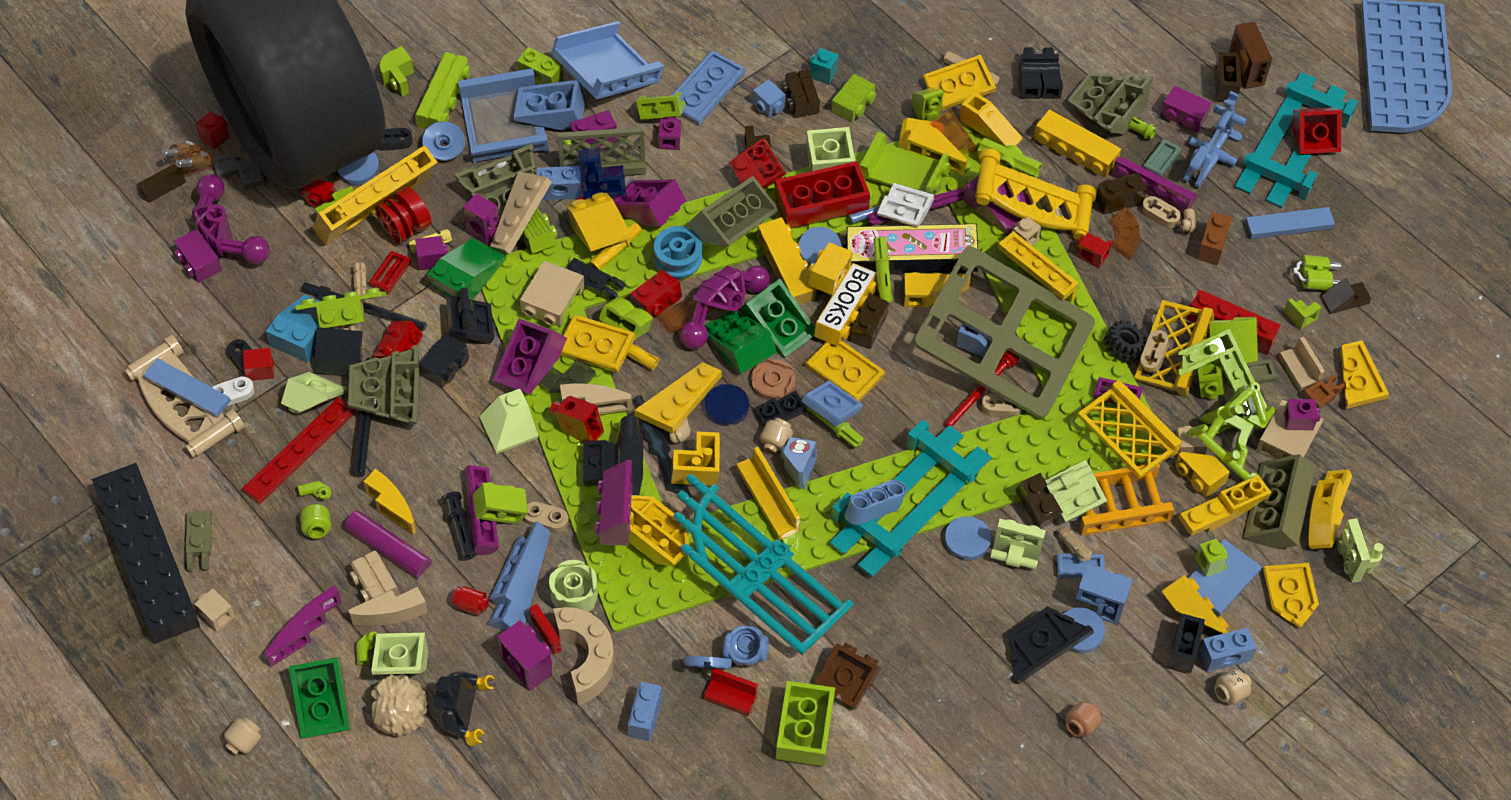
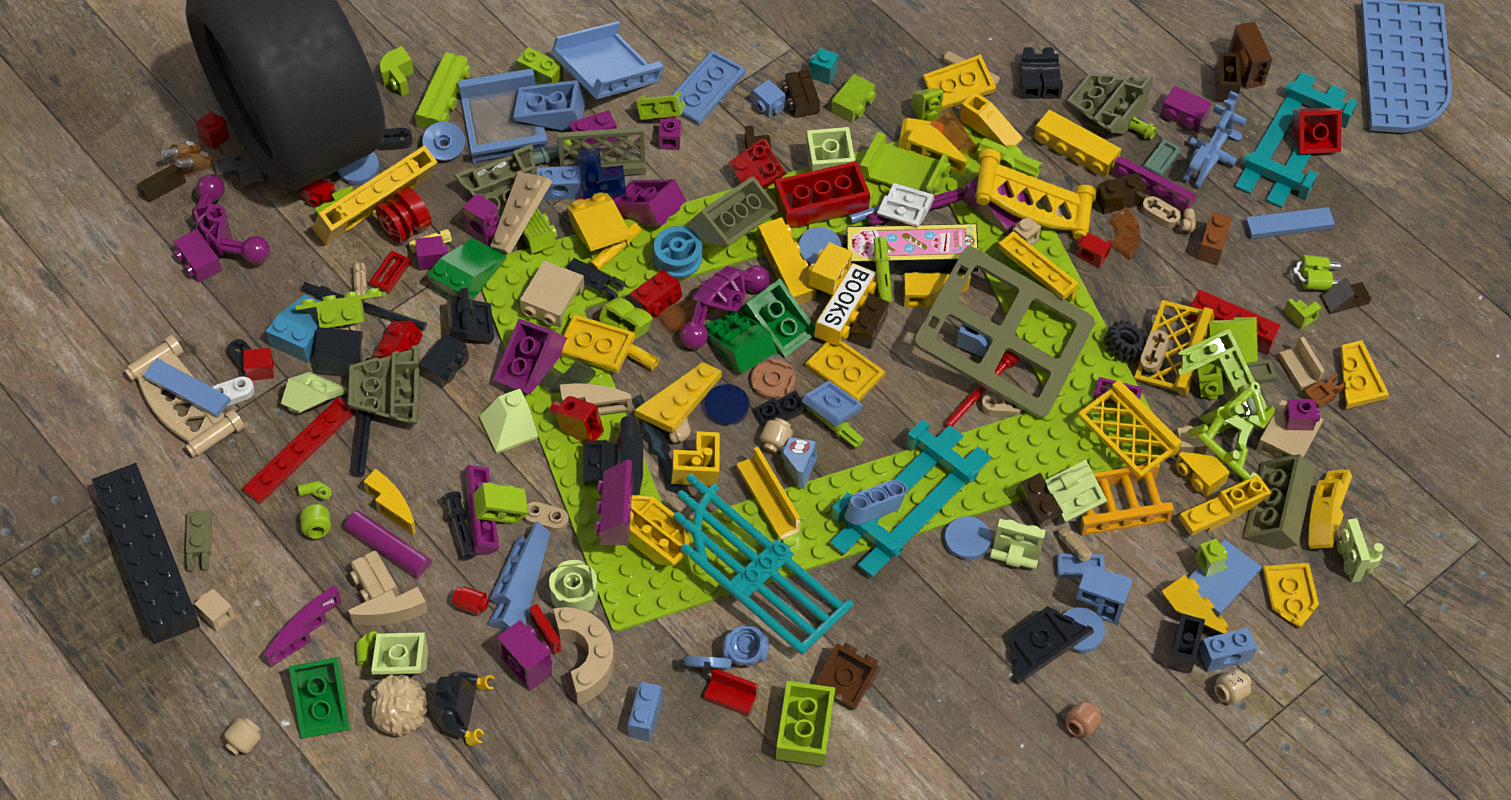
(546, 154): none -> sand green pin

